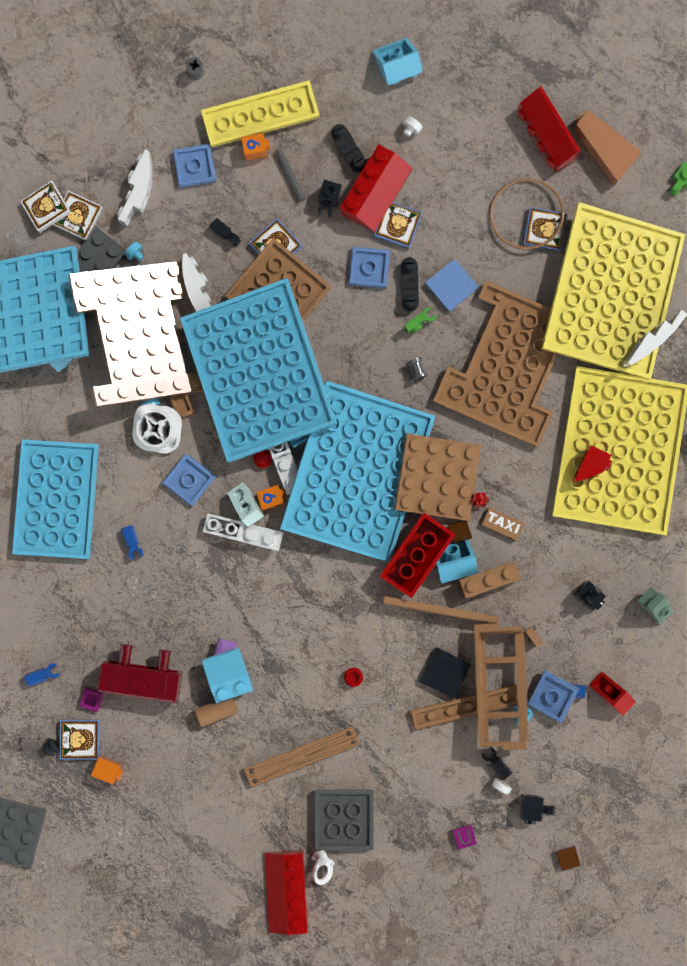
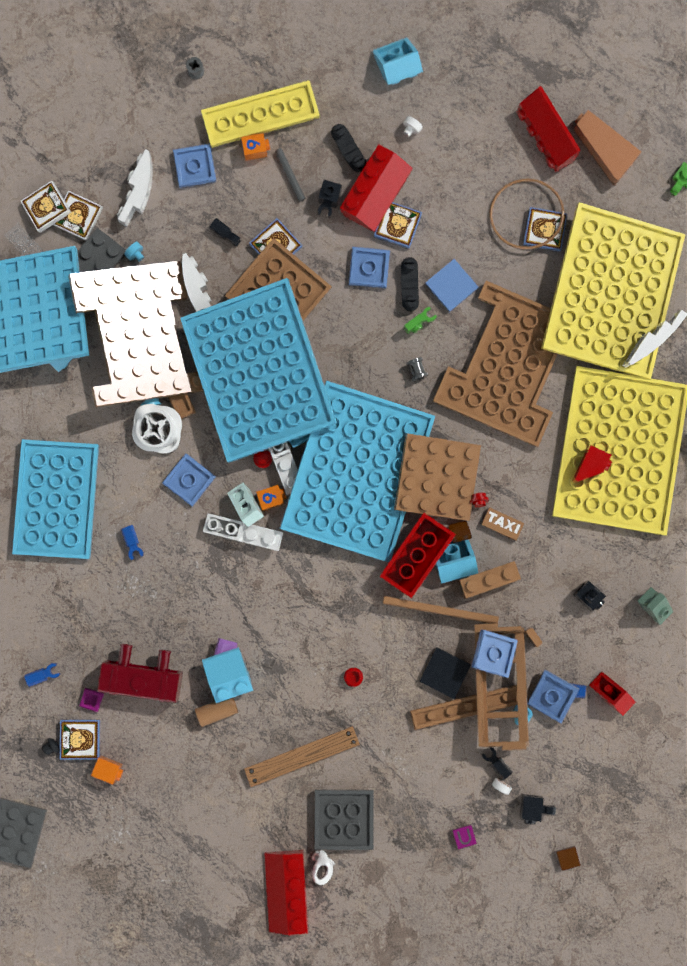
(494, 653): none -> medium blue tile

